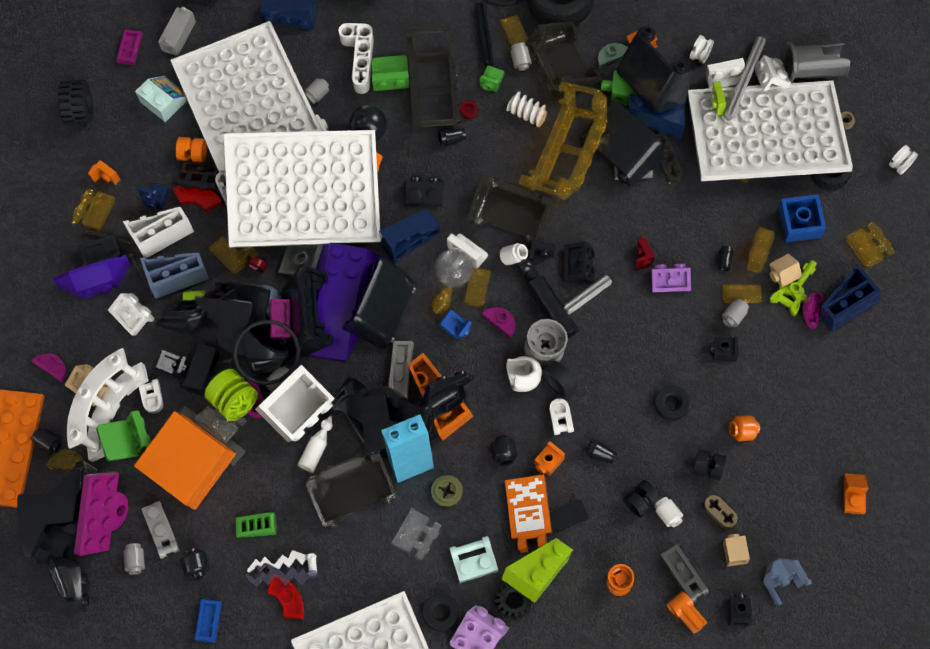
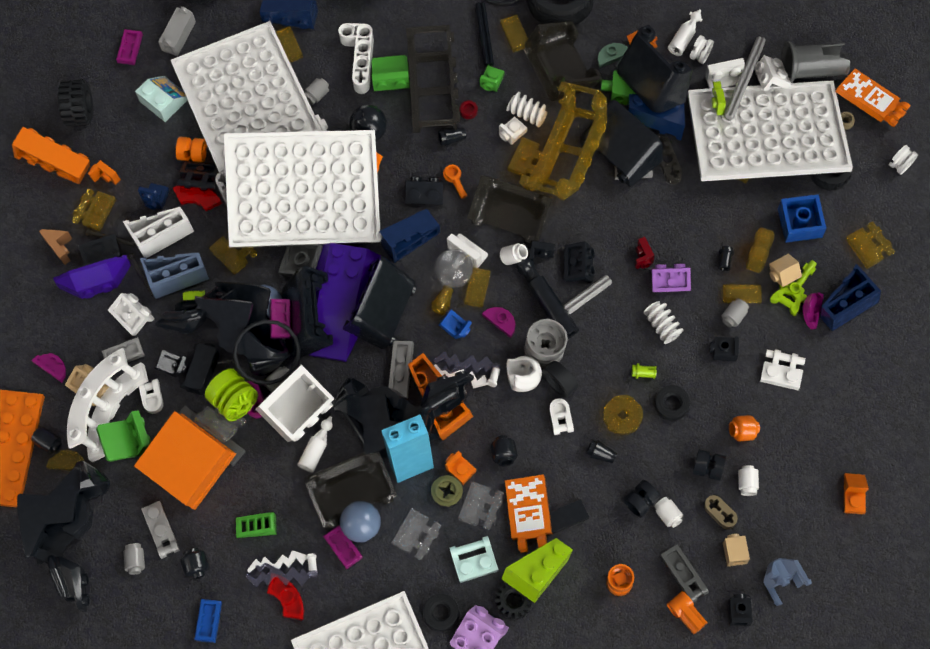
(50, 155): none -> orange wedge
(56, 240): none -> medium nougat slope
(99, 512): magenta plate -> none
(132, 349): none -> light grey plate
(257, 264): dark red tile -> none
(289, 44): none -> clear yellow tile
(342, 547): none -> magenta plate
(360, 521): none -> sand blue piece
(452, 174): none -> orange plate
(459, 467): none -> orange bracket
(475, 502): none -> clear plate
(485, 363): none -> clear purple piece
(512, 130): none -> white bracket
(520, 56): light grey brick -> none
(524, 156): none -> clear yellow plate
(549, 466): orange brick -> none
(630, 423): none -> clear yellow plate
(643, 371): none -> lime pin
(663, 323): none -> white piece
(684, 34): none -> white wheel
(748, 480): none -> white brick
(782, 375): none -> white plate
(872, 98): none -> orange tile

